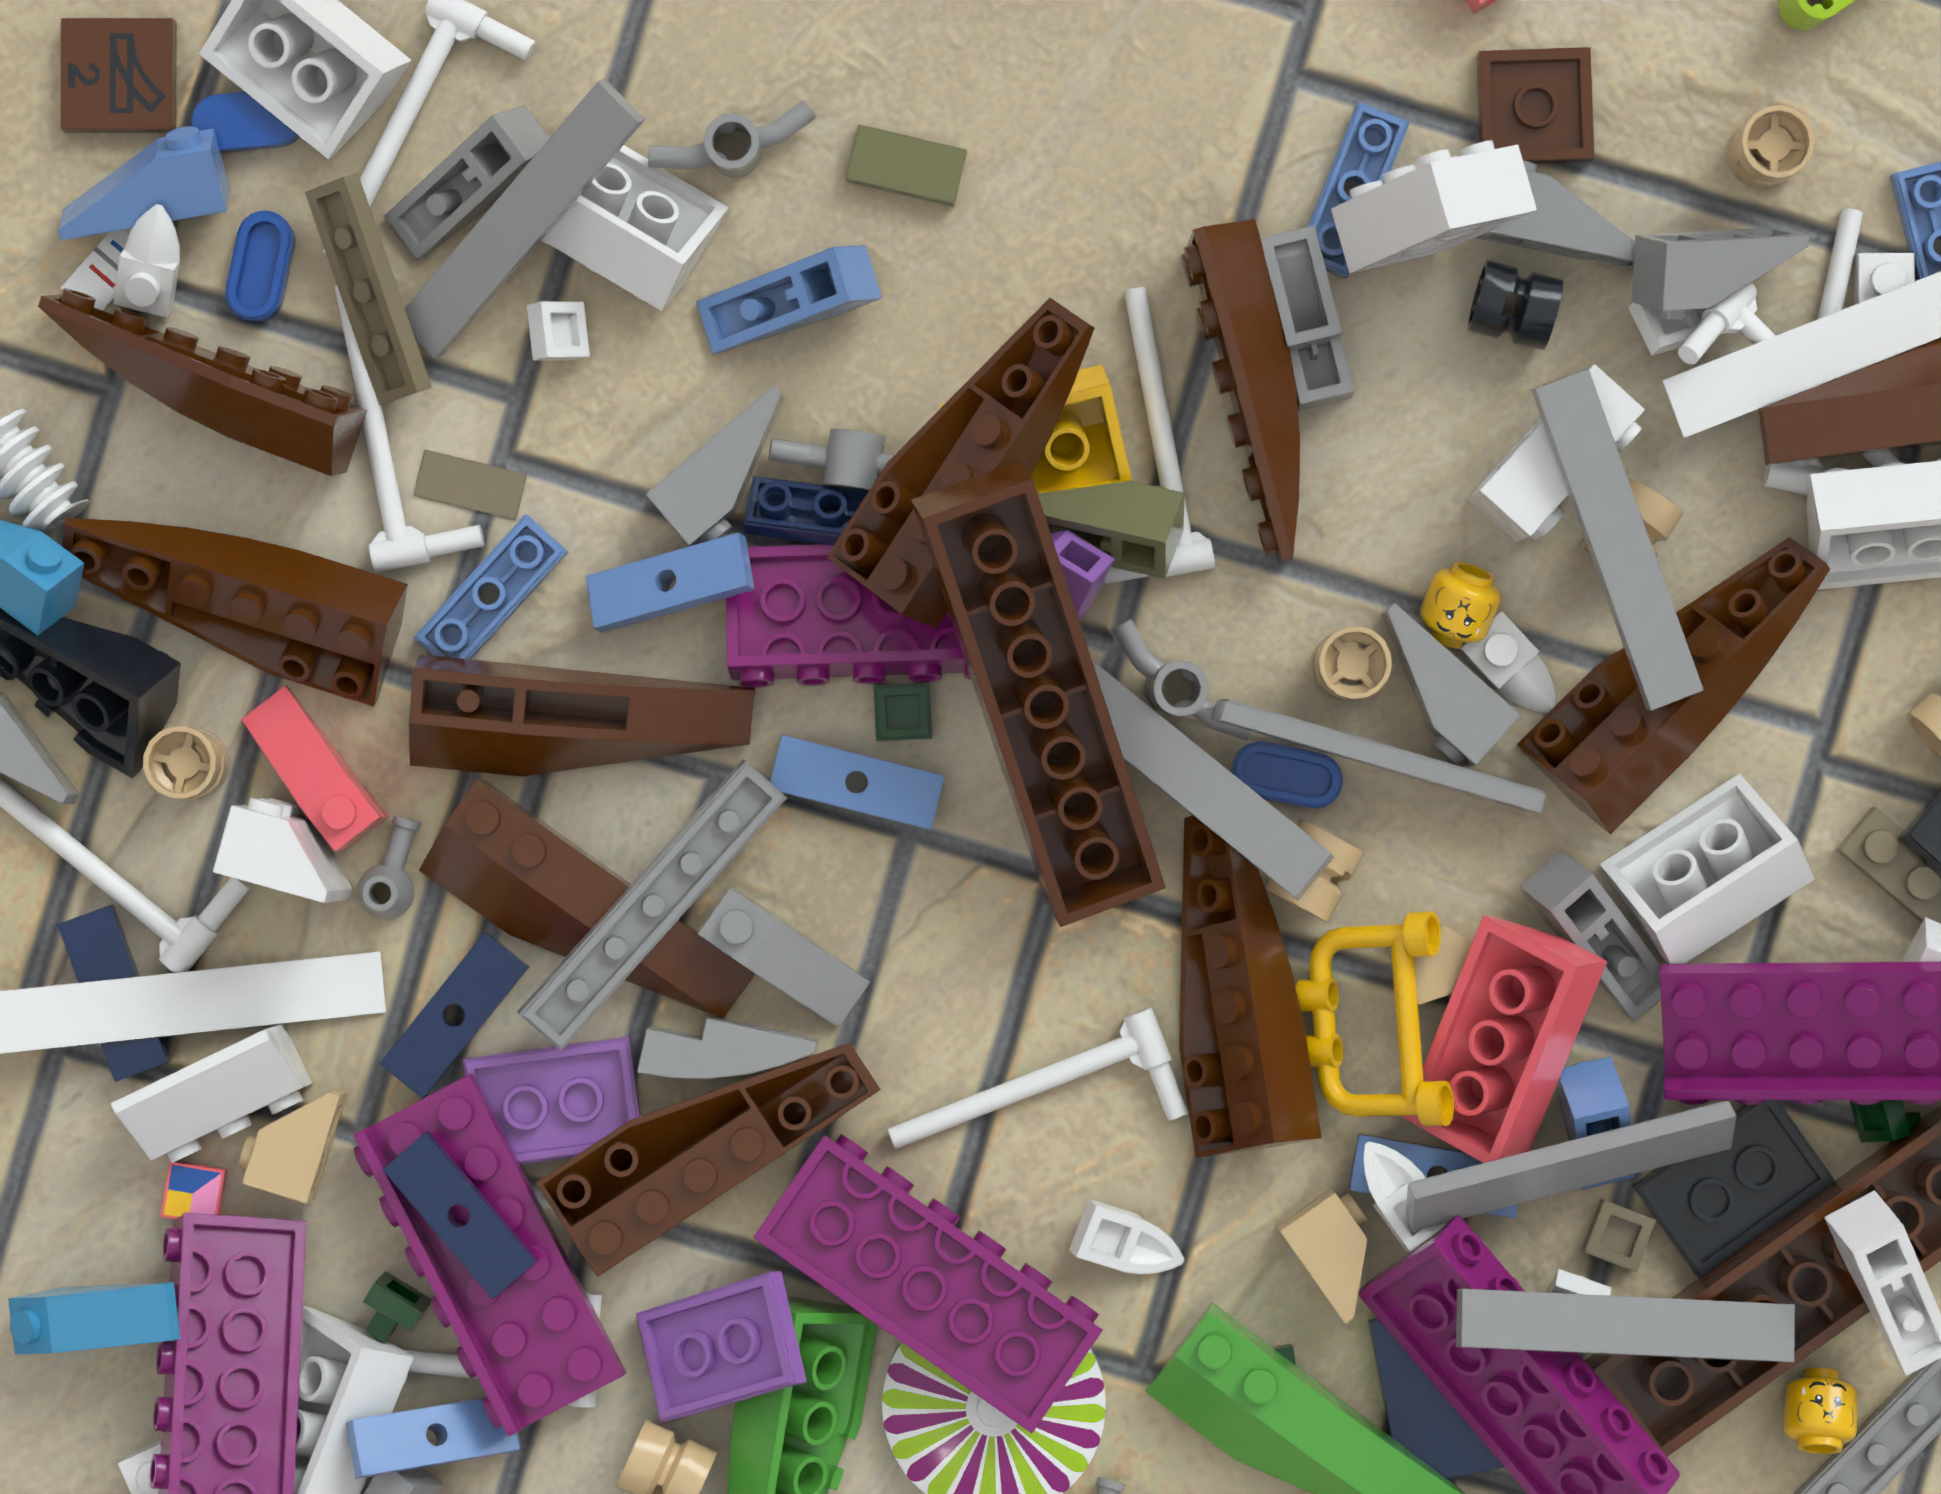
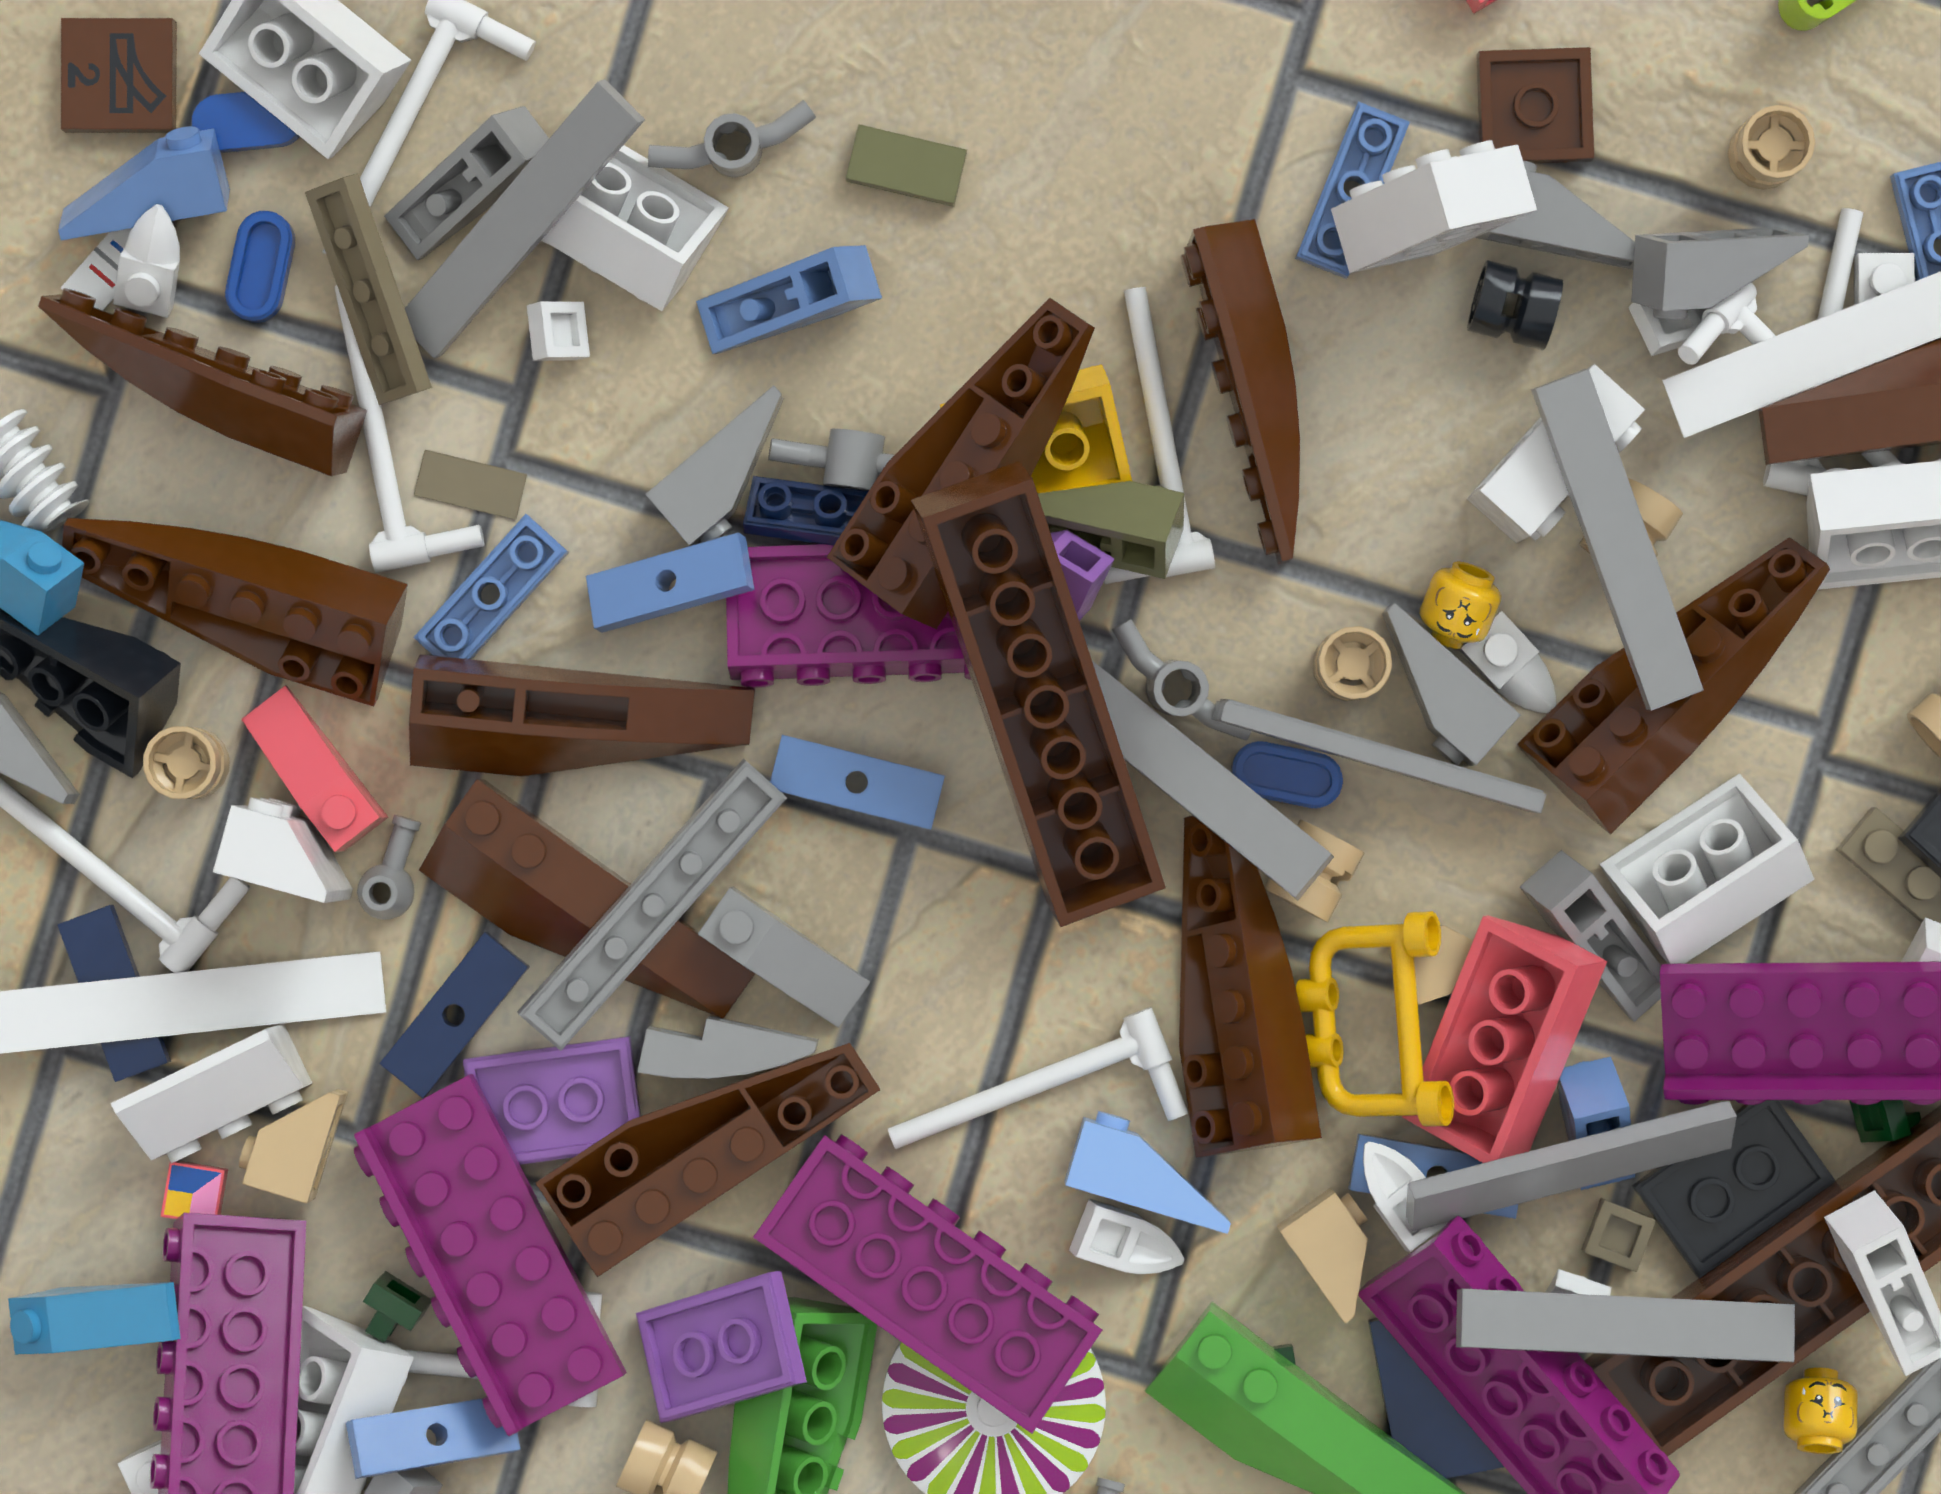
(434, 1188): dark blue tile -> none
(902, 712): dark green tile -> none
(1127, 1169): none -> light blue slope
(1308, 317): light grey slope -> none

